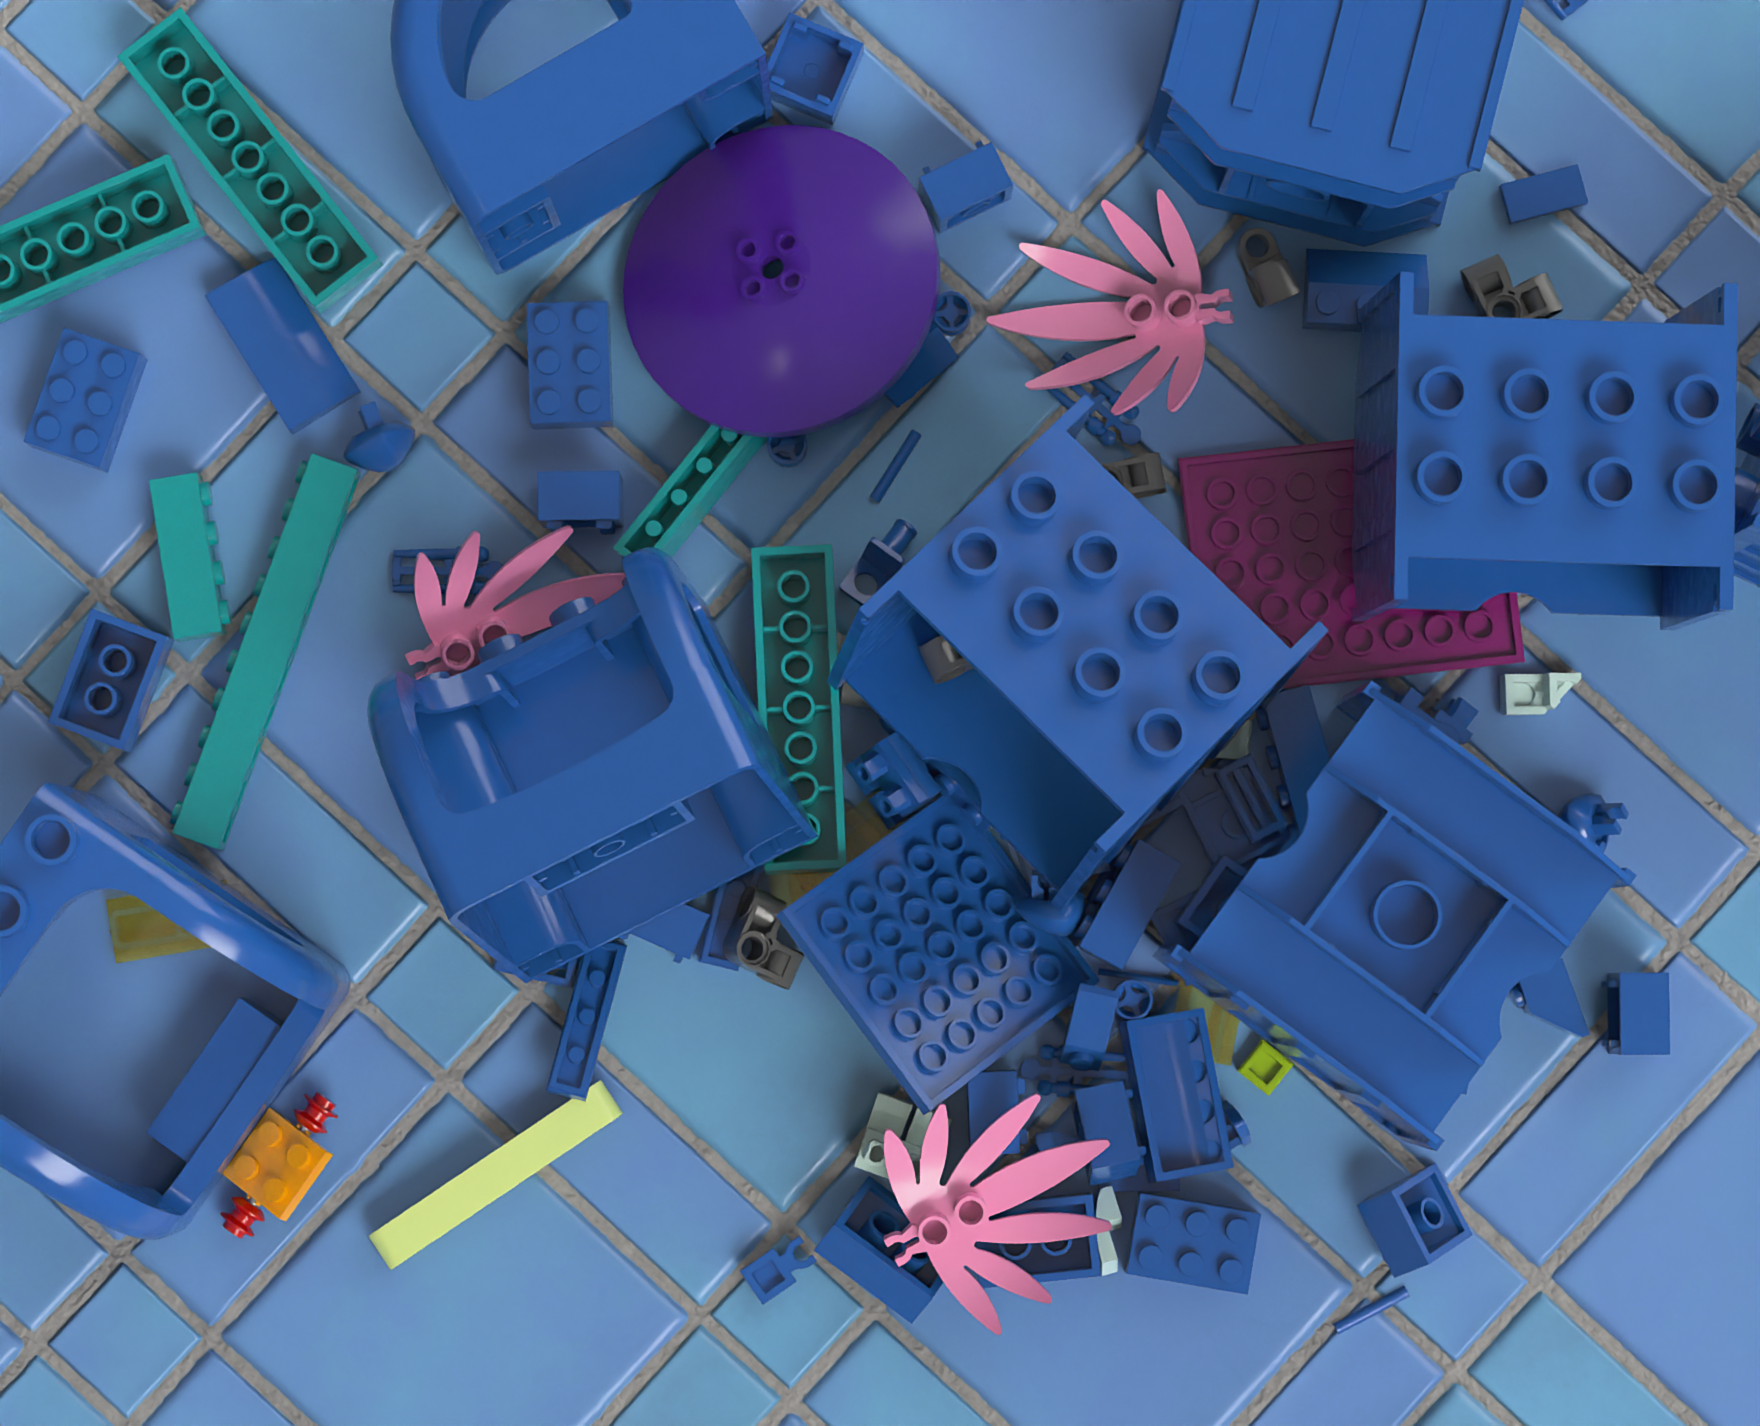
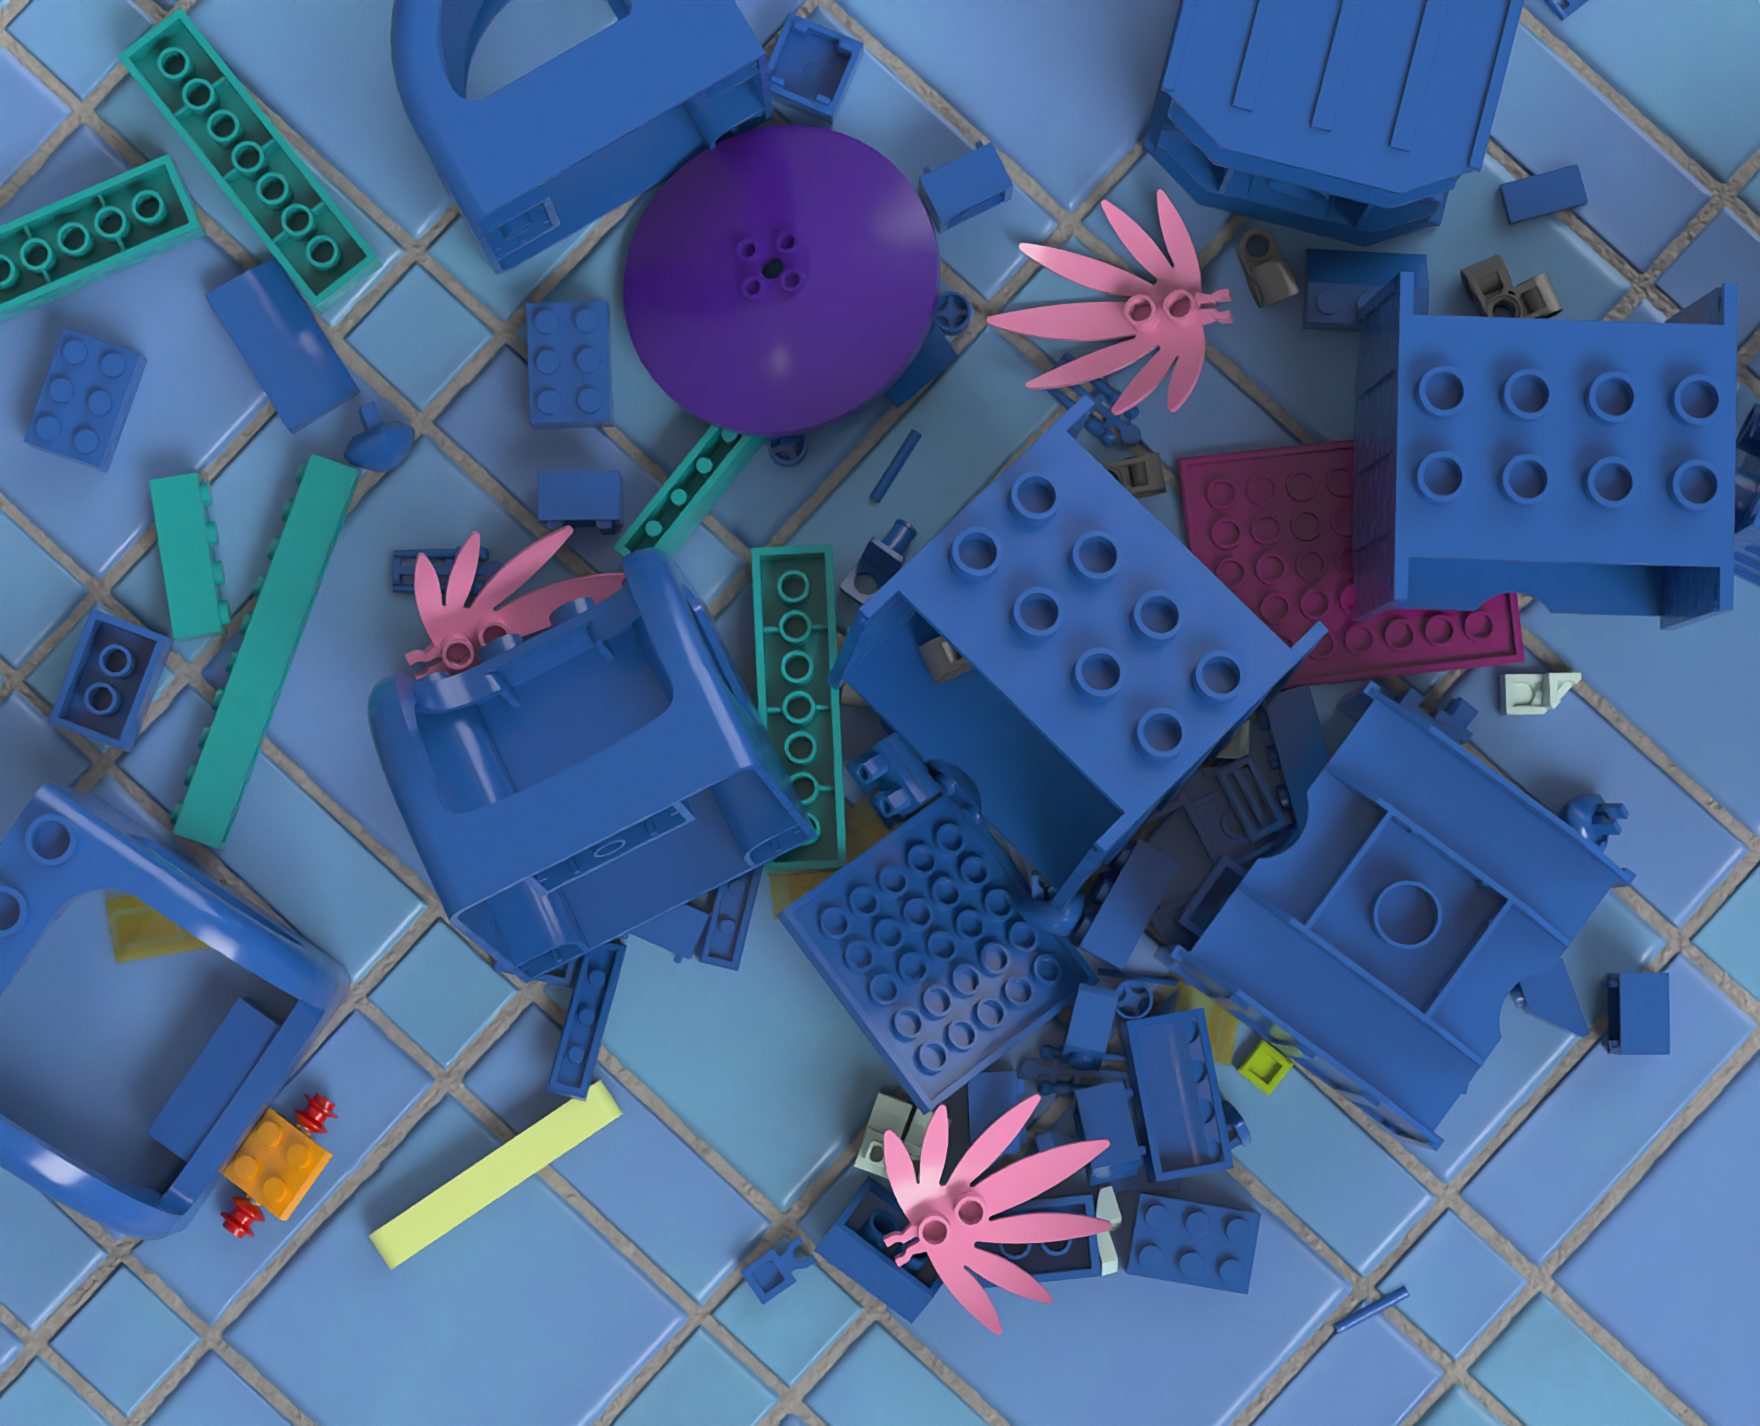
(758, 922): dark grey piece -> none
(1414, 1220): blue slope -> none

